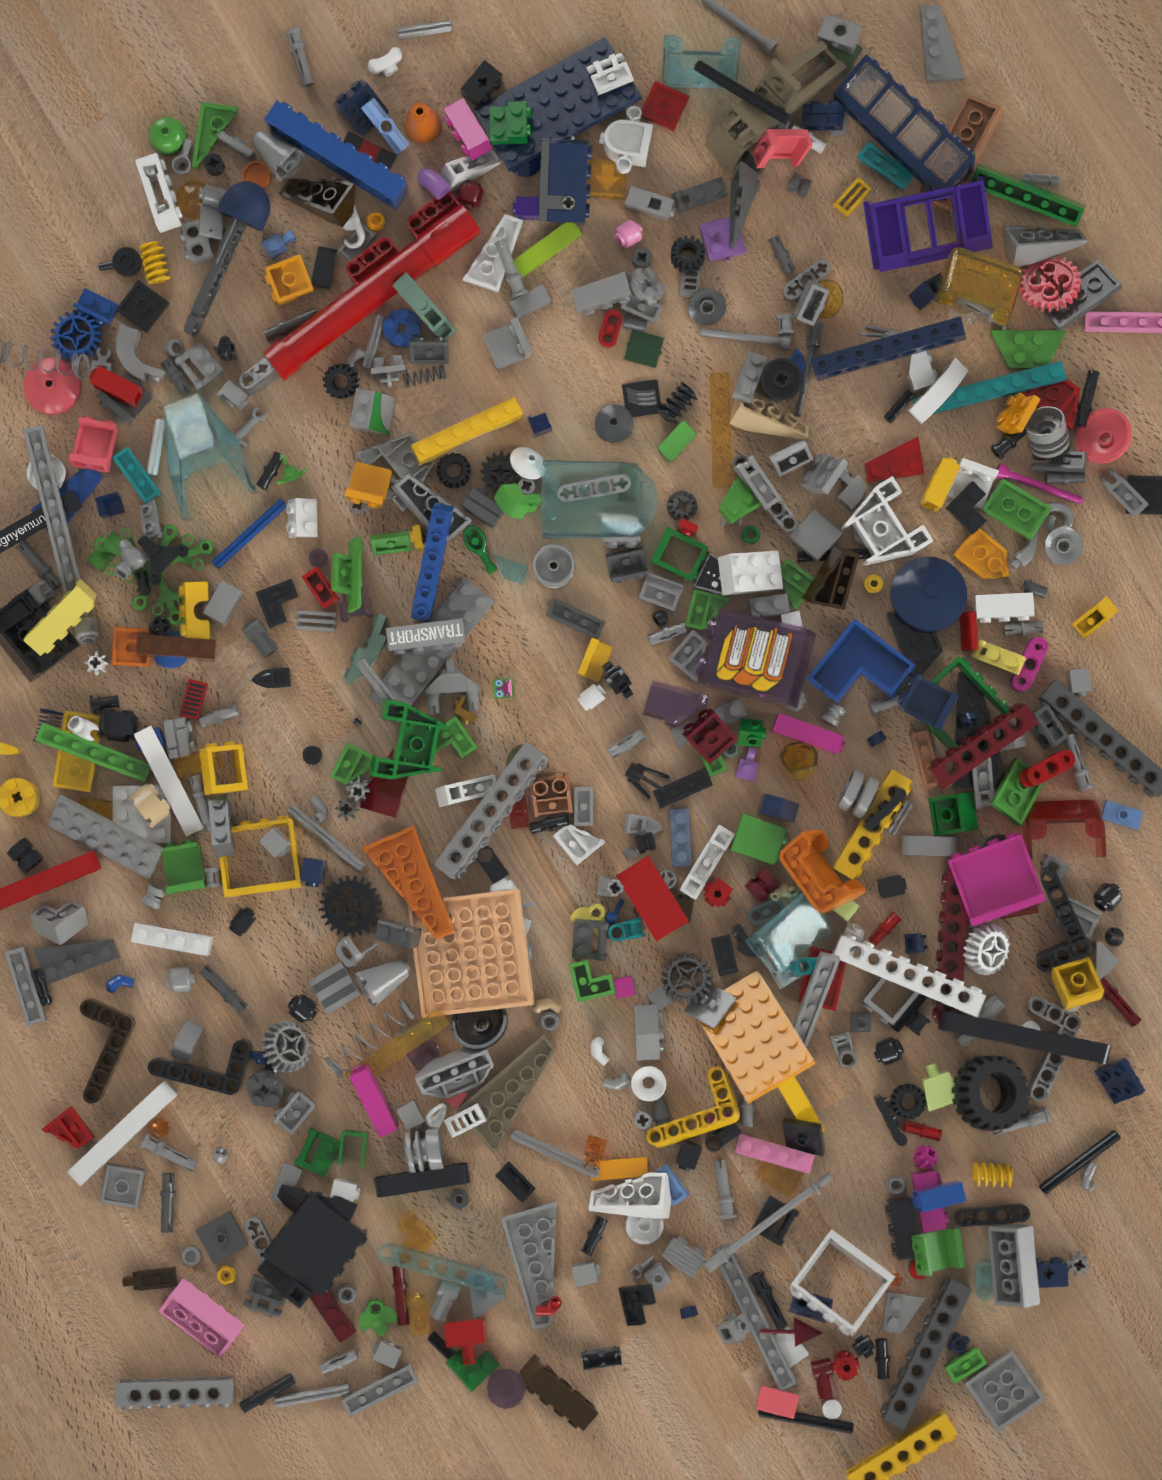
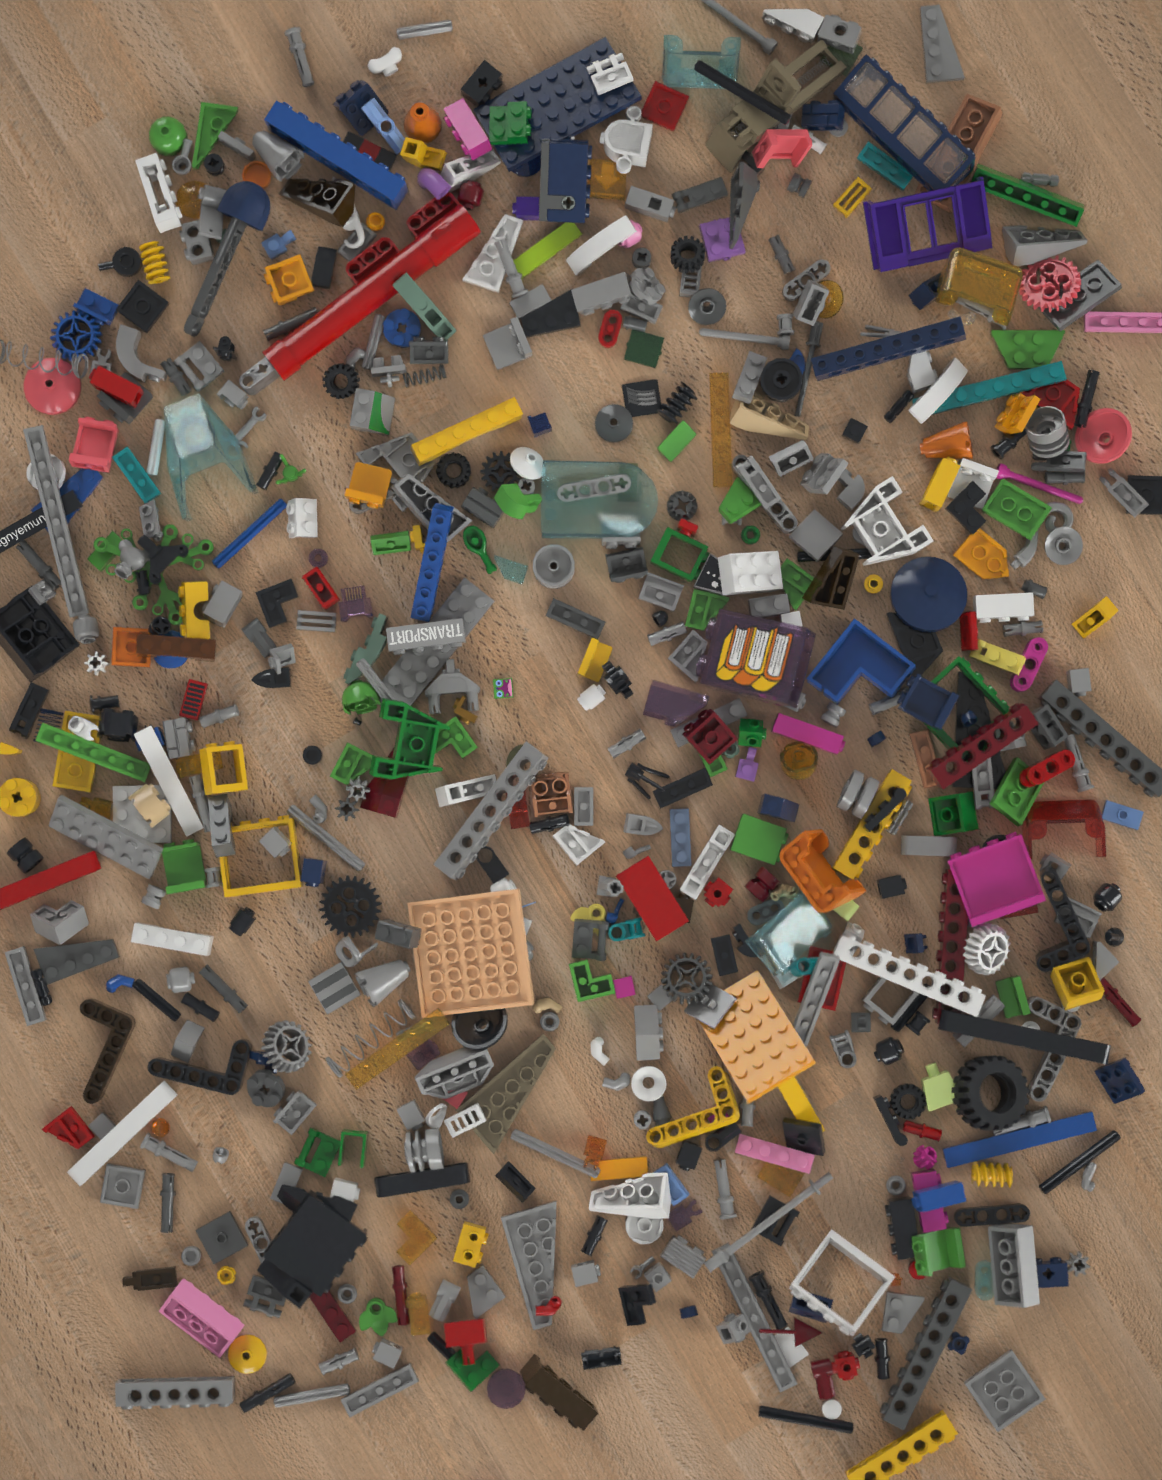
(29, 710): none -> black plate
(60, 618): light yellow wedge -> none
(102, 1125): none -> light grey tile
(109, 505): clear blue panel -> none
(156, 1000): none -> black axle
(168, 350): light grey piece -> none
(200, 1007): none -> black pin
(251, 1345): none -> yellow dish
(281, 657): none -> light grey bracket
(302, 1008): black head -> none
(347, 574): bright green bracket -> none
(357, 698): none -> bright green cylinder
(373, 1100): dark pink brick -> none
(409, 872): orange wing -> none
(421, 155): none -> yellow brick
(432, 1269): clear light blue beam -> none
(470, 1243): none -> yellow brick
(552, 317): none -> black wing
(600, 244): none -> white slope
(645, 843): black wheel -> none
(681, 1216): none -> clear purple plate
(777, 1402): coral slope -> none
(799, 22): none -> white slope
(854, 430): none -> black plate
(884, 929): red axle -> none
(898, 462): red wing -> none
(950, 443): none -> orange cone
(965, 1364): bright green plate -> none
(1012, 996): none -> bright green panel
(1019, 1139): none -> blue tile

